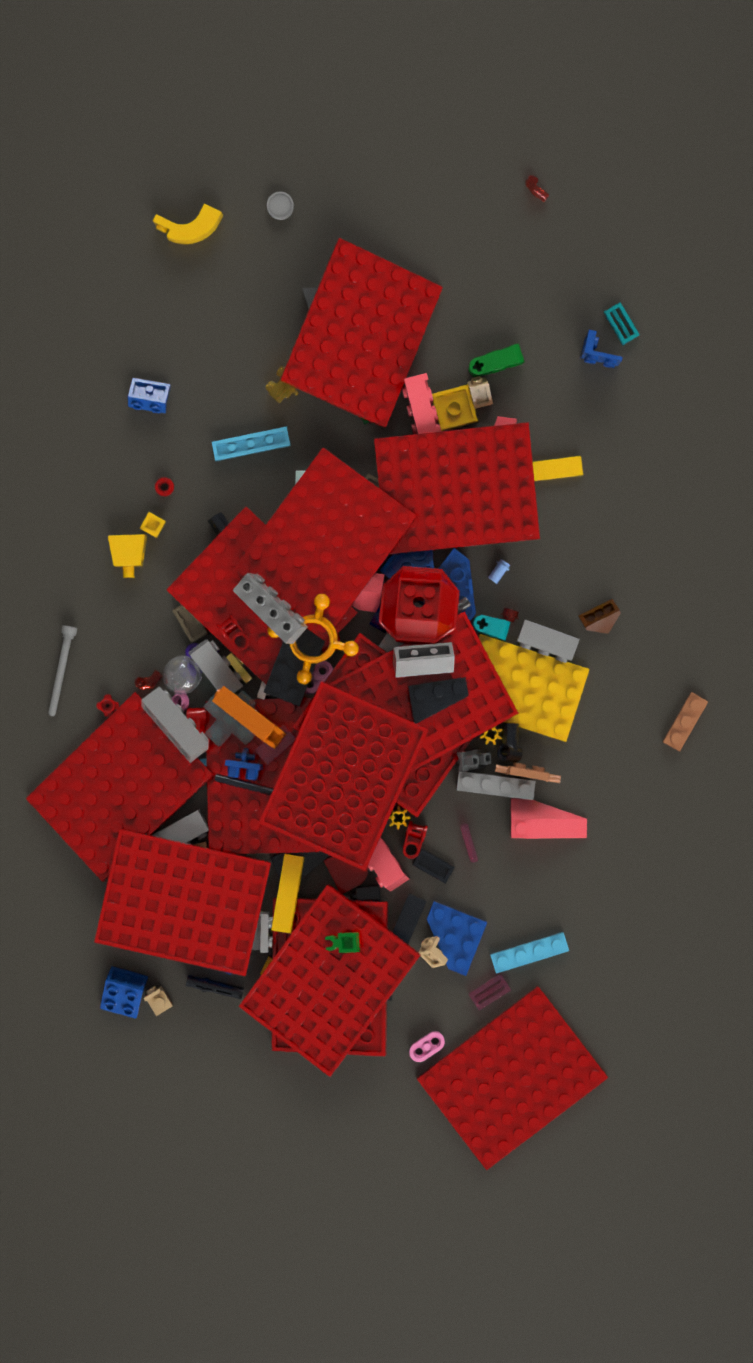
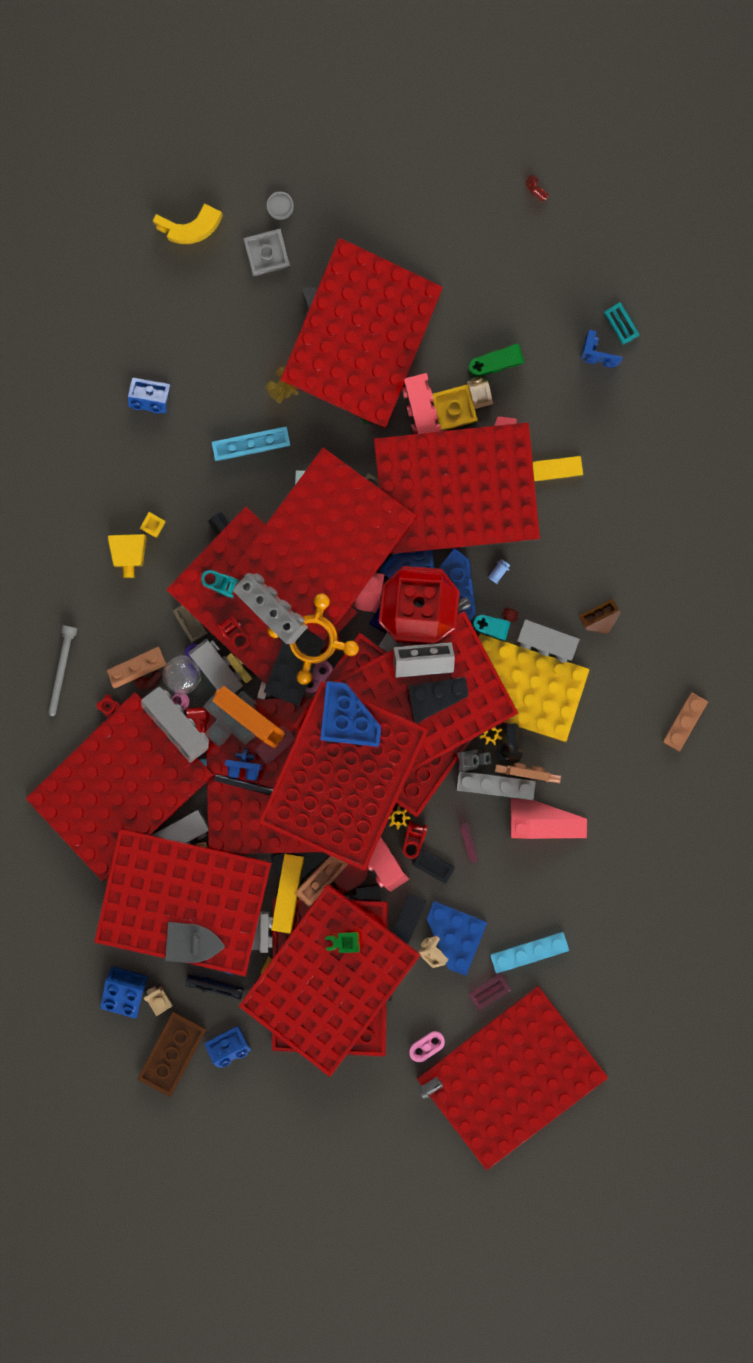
(136, 667): none -> nougat plate
(164, 480): red plate -> none
(172, 1054): none -> reddish brown plate
(191, 943): none -> dark grey shield
(221, 583): none -> teal piece
(227, 1047): none -> blue bracket
(266, 252): none -> light grey tile
(319, 879): none -> nougat plate
(348, 718): none -> blue plate
(430, 1087): none -> dark grey pin

